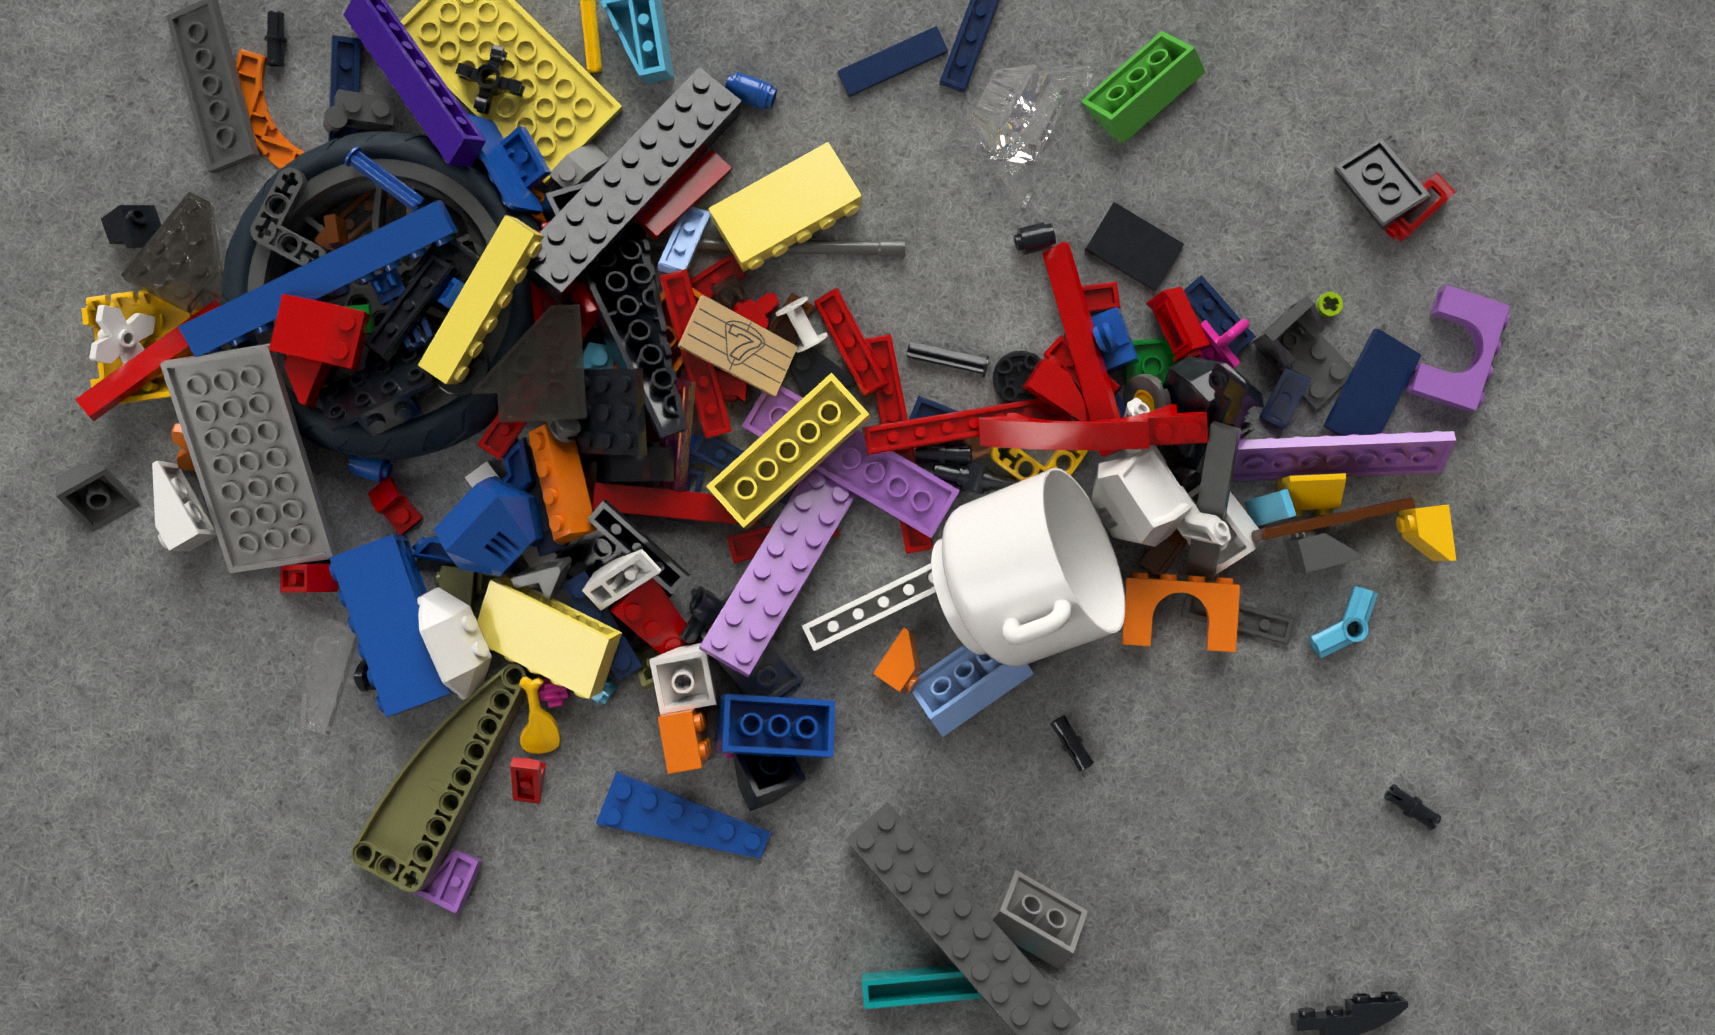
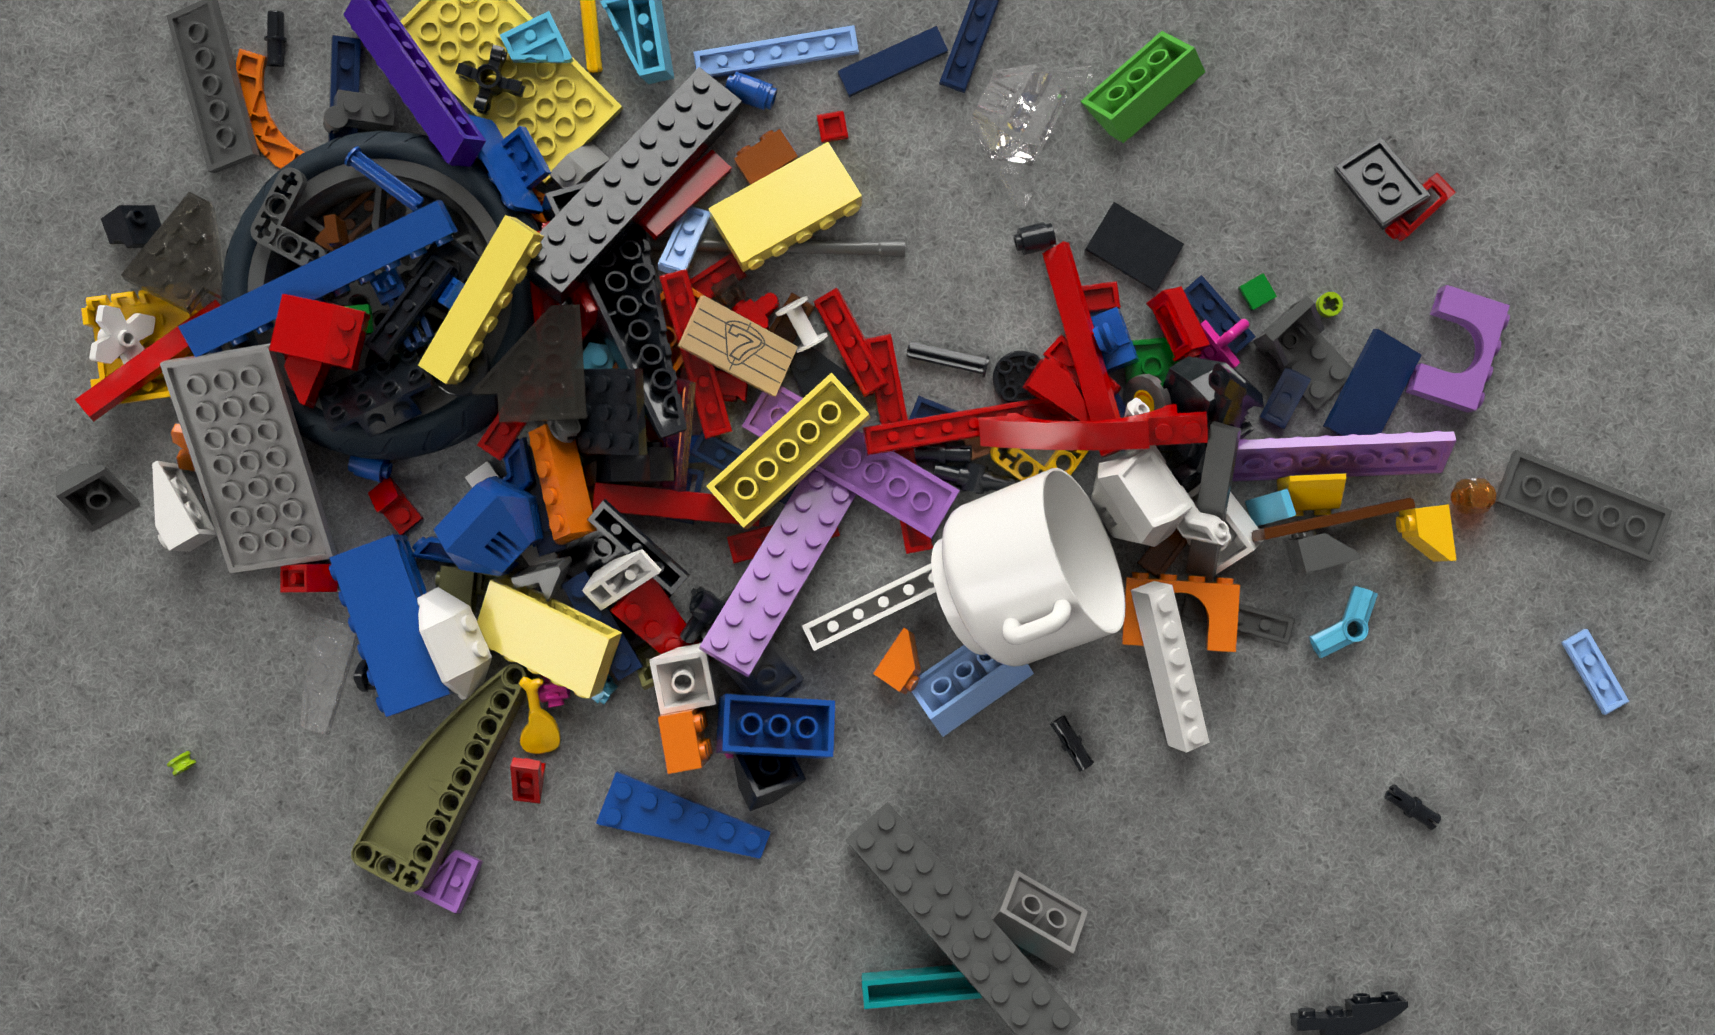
(181, 763): none -> lime bush
(536, 42): none -> medium azure wing
(765, 156): none -> dark orange brick
(778, 52): none -> light blue tile
(832, 126): none -> red tile
(1170, 665): none -> white brick
(1257, 291): none -> green tile
(1473, 496): none -> clear orange head
(1583, 506): none -> dark grey plate
(1595, 671): none -> light blue tile

